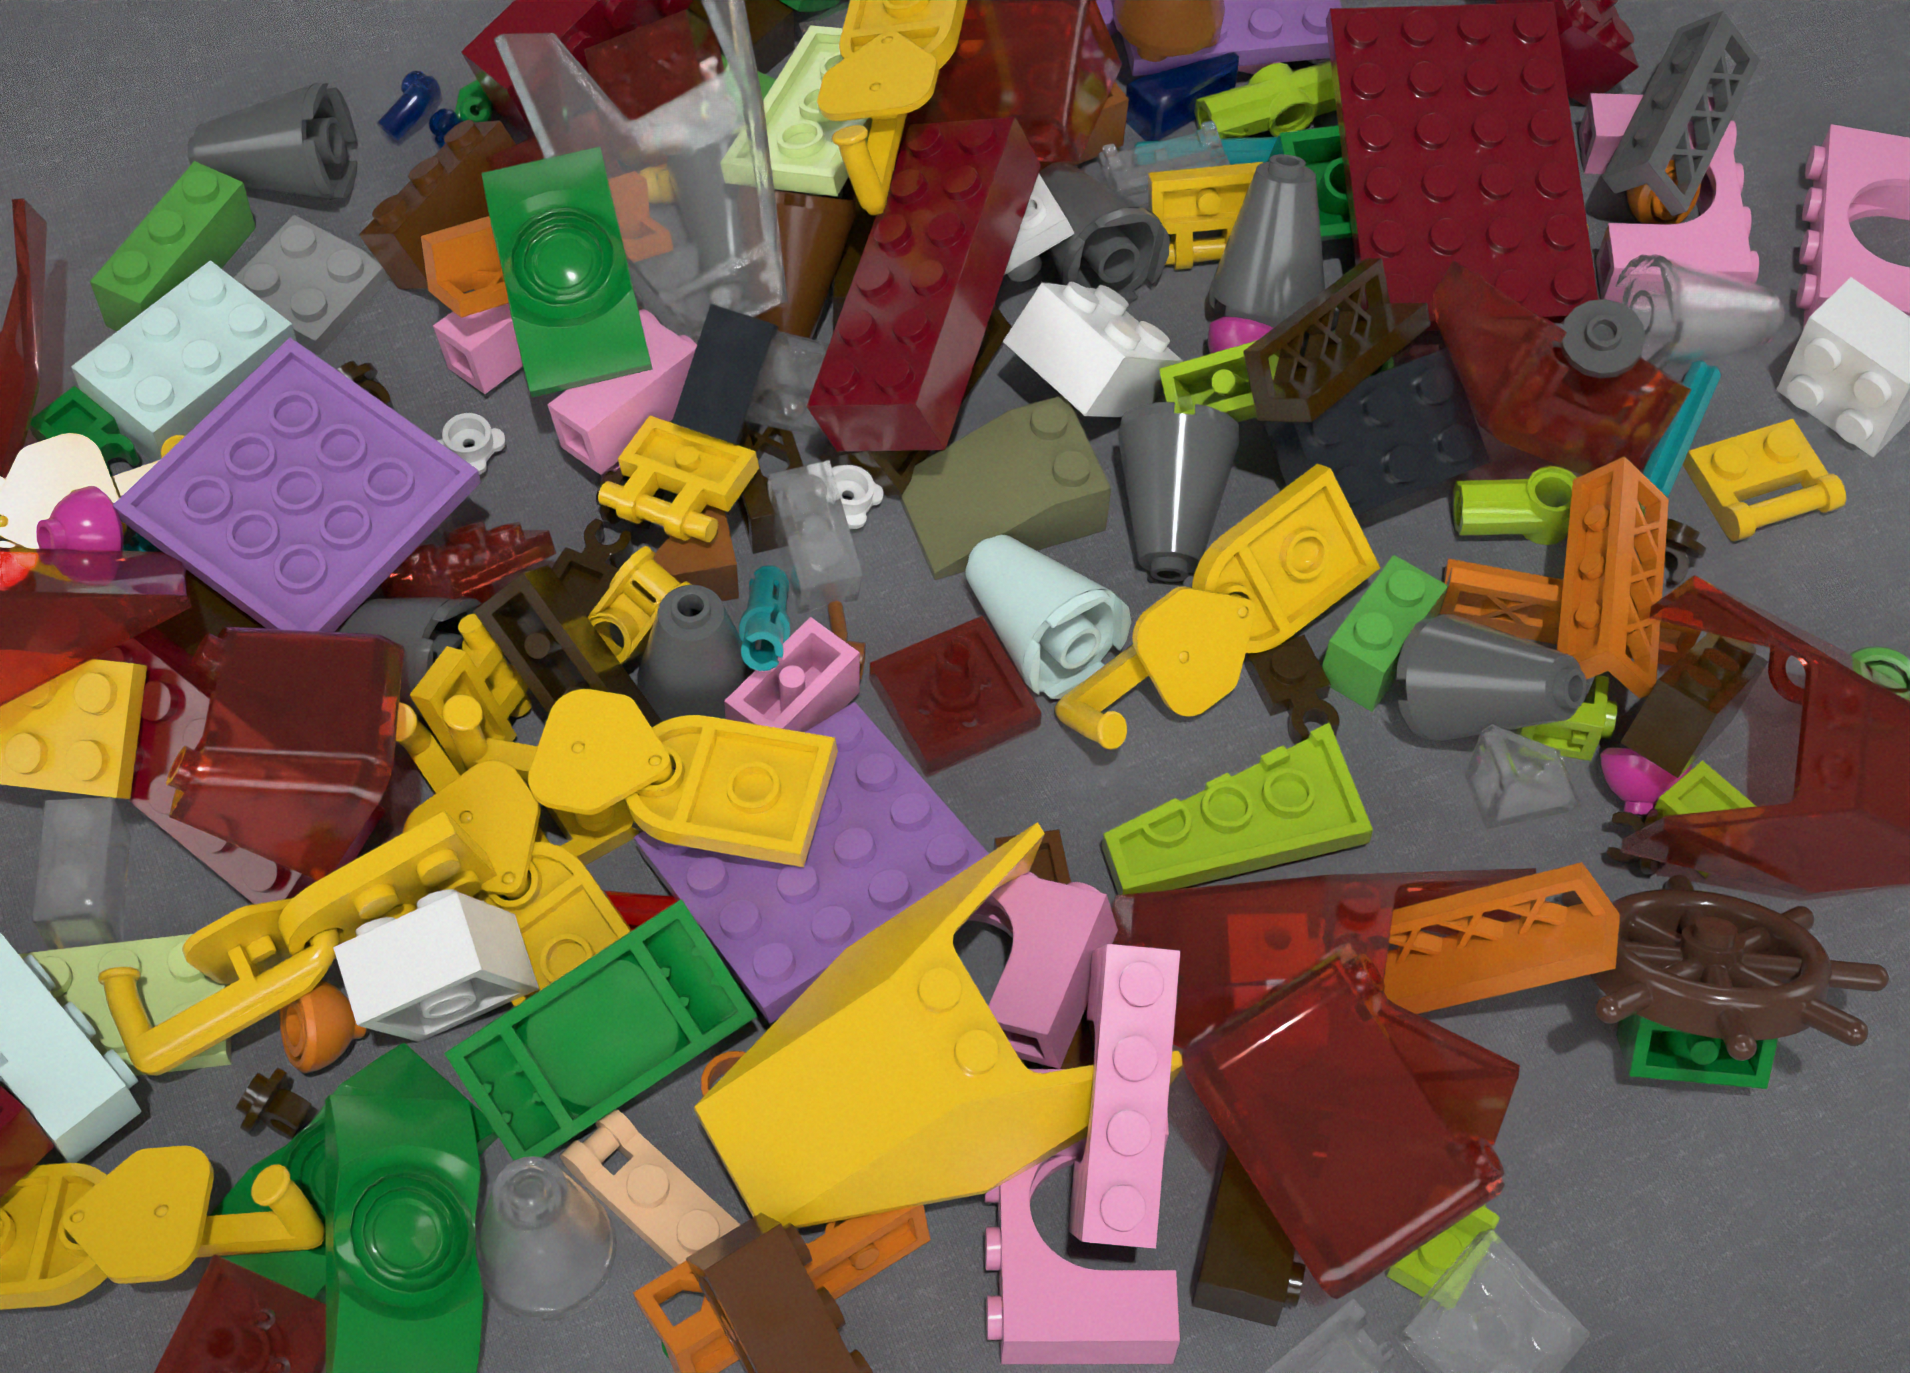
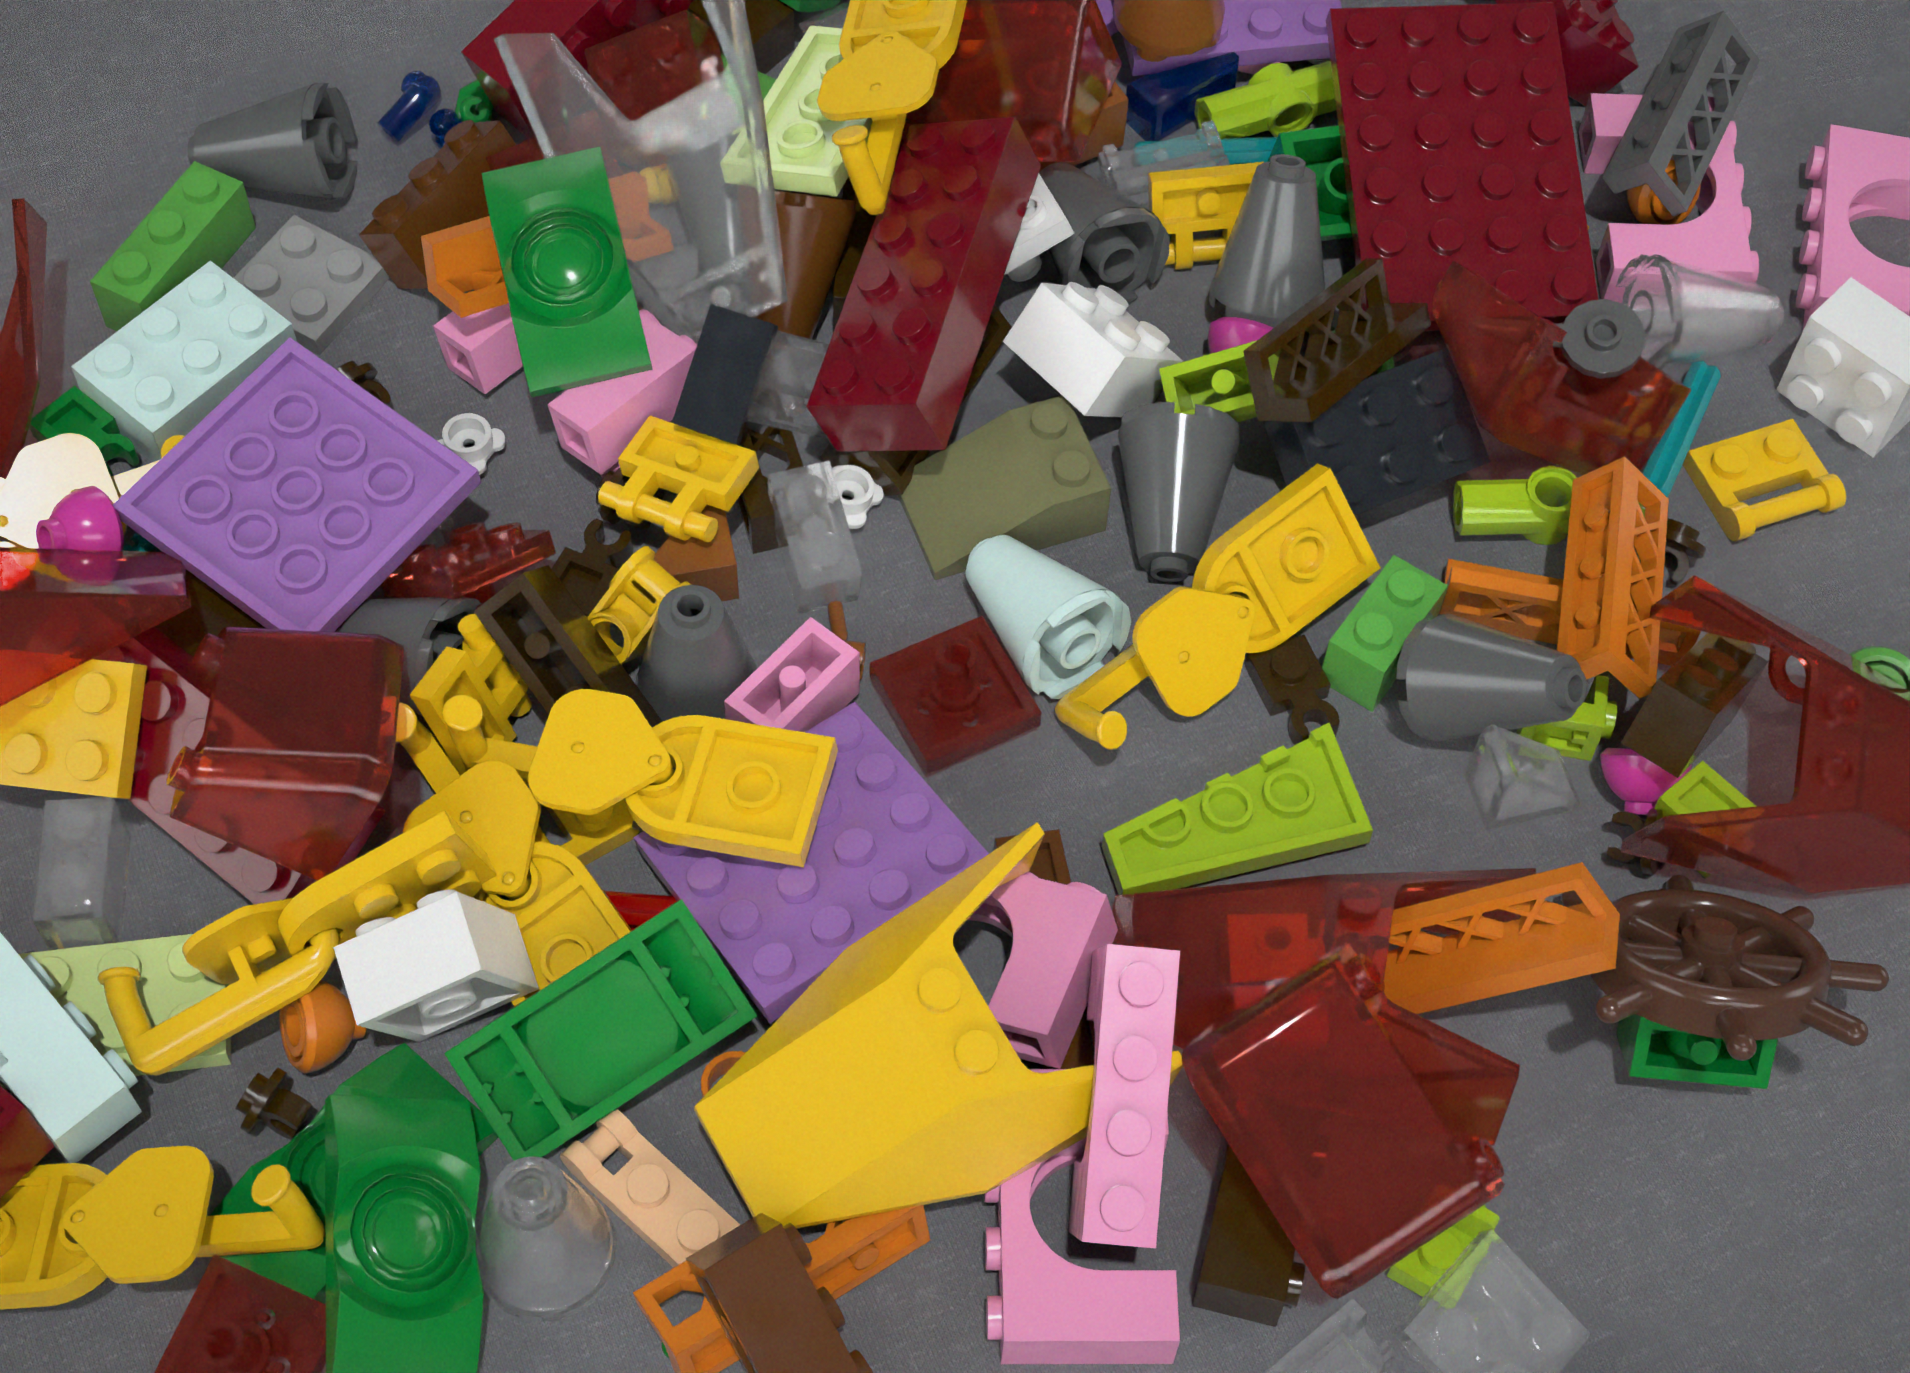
(765, 619): teal pin -> none

